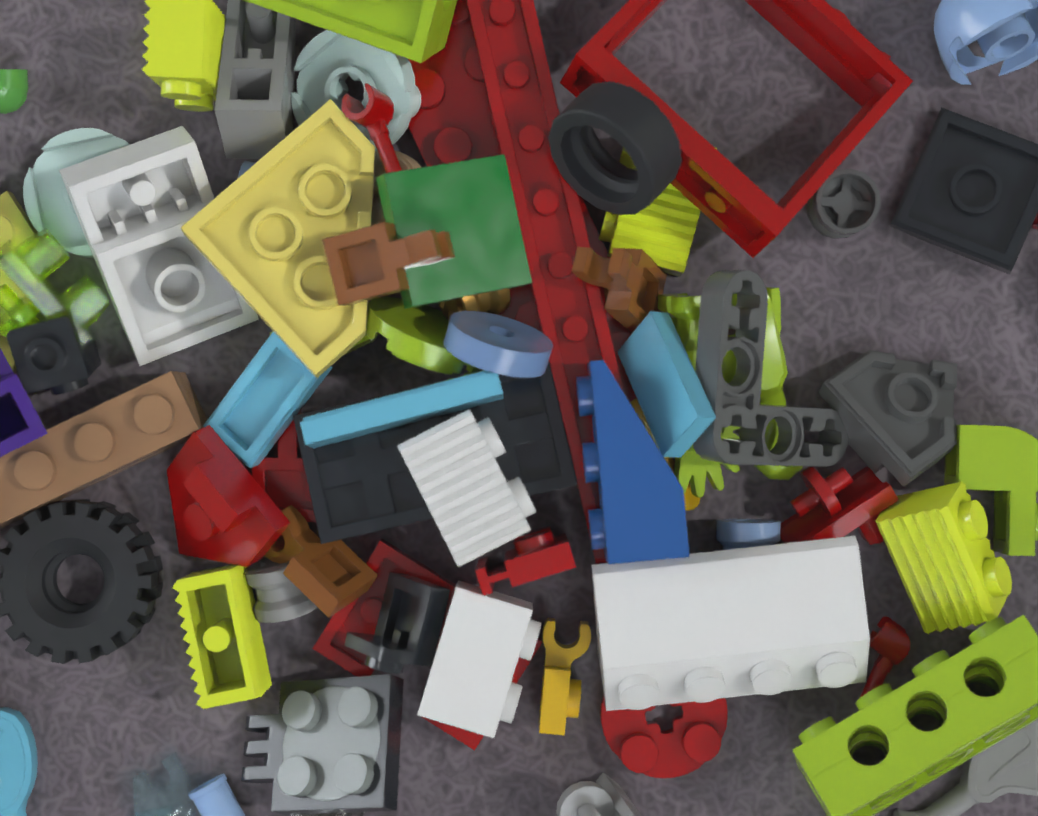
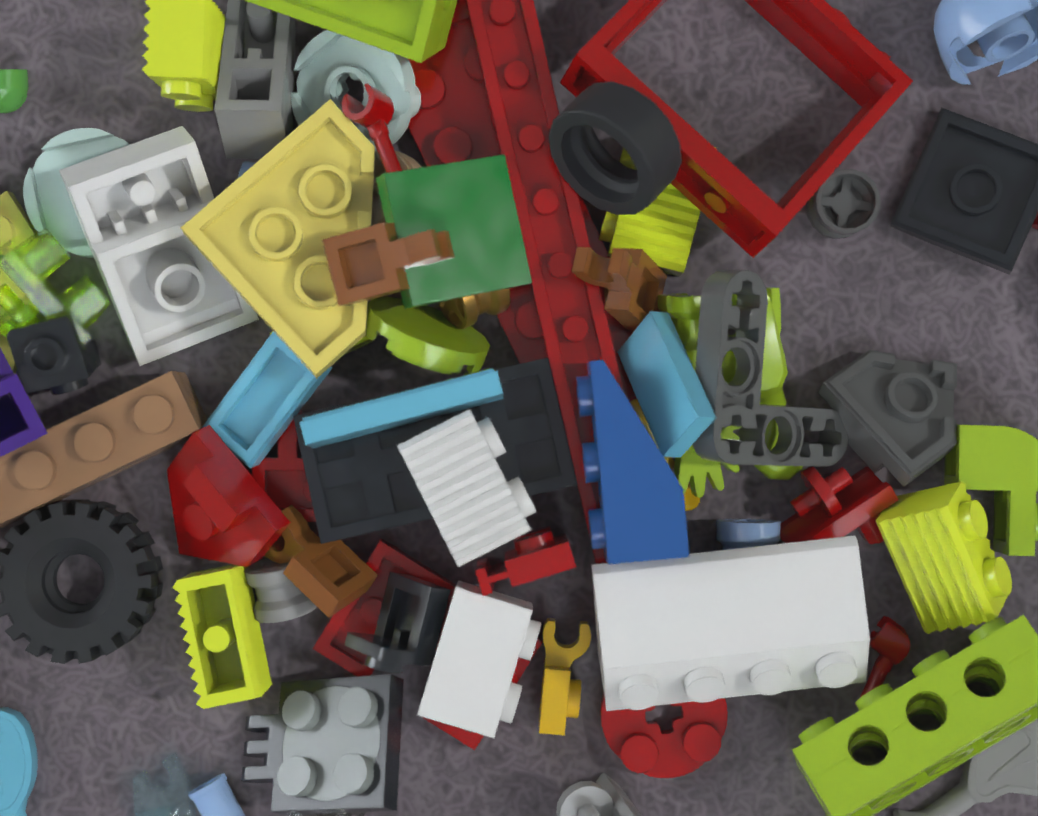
(498, 344): medium blue piece -> none

